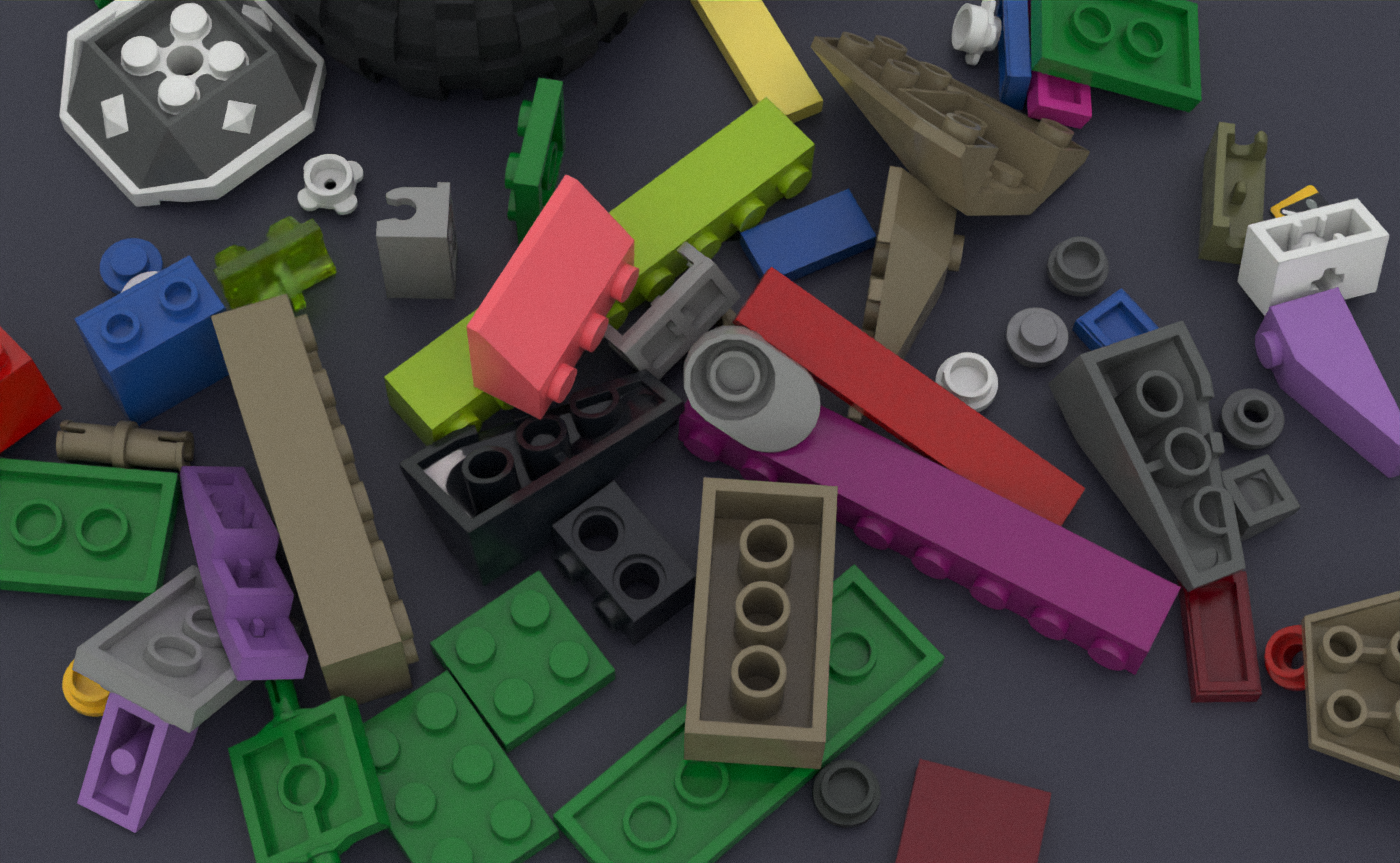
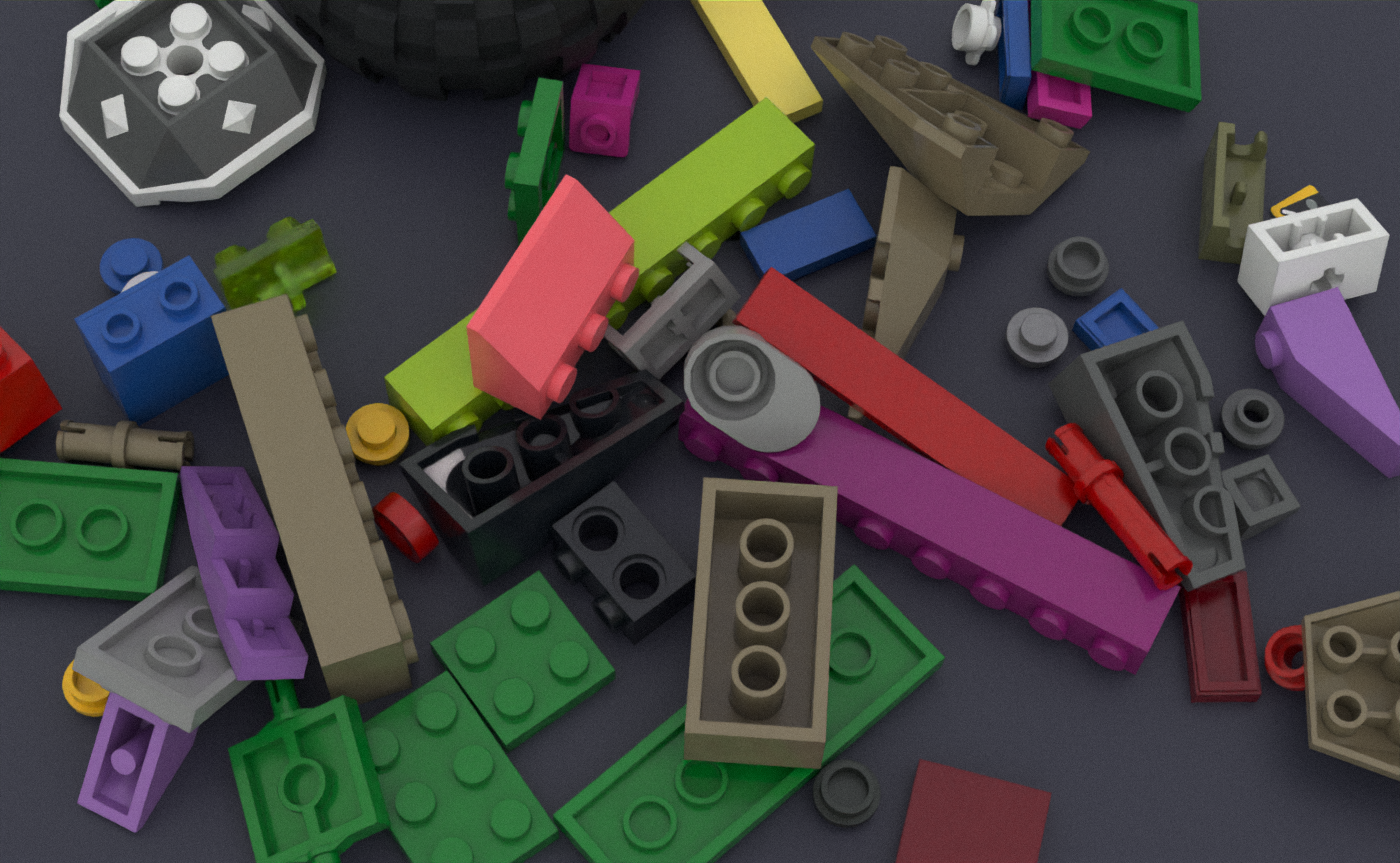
(327, 170): white plate -> none
(378, 433): none -> yellow plate
(404, 527): none -> red piece
(422, 251): light grey hinge -> none
(603, 110): none -> dark pink bracket
(969, 379): white plate -> none
(1102, 485): none -> red pin

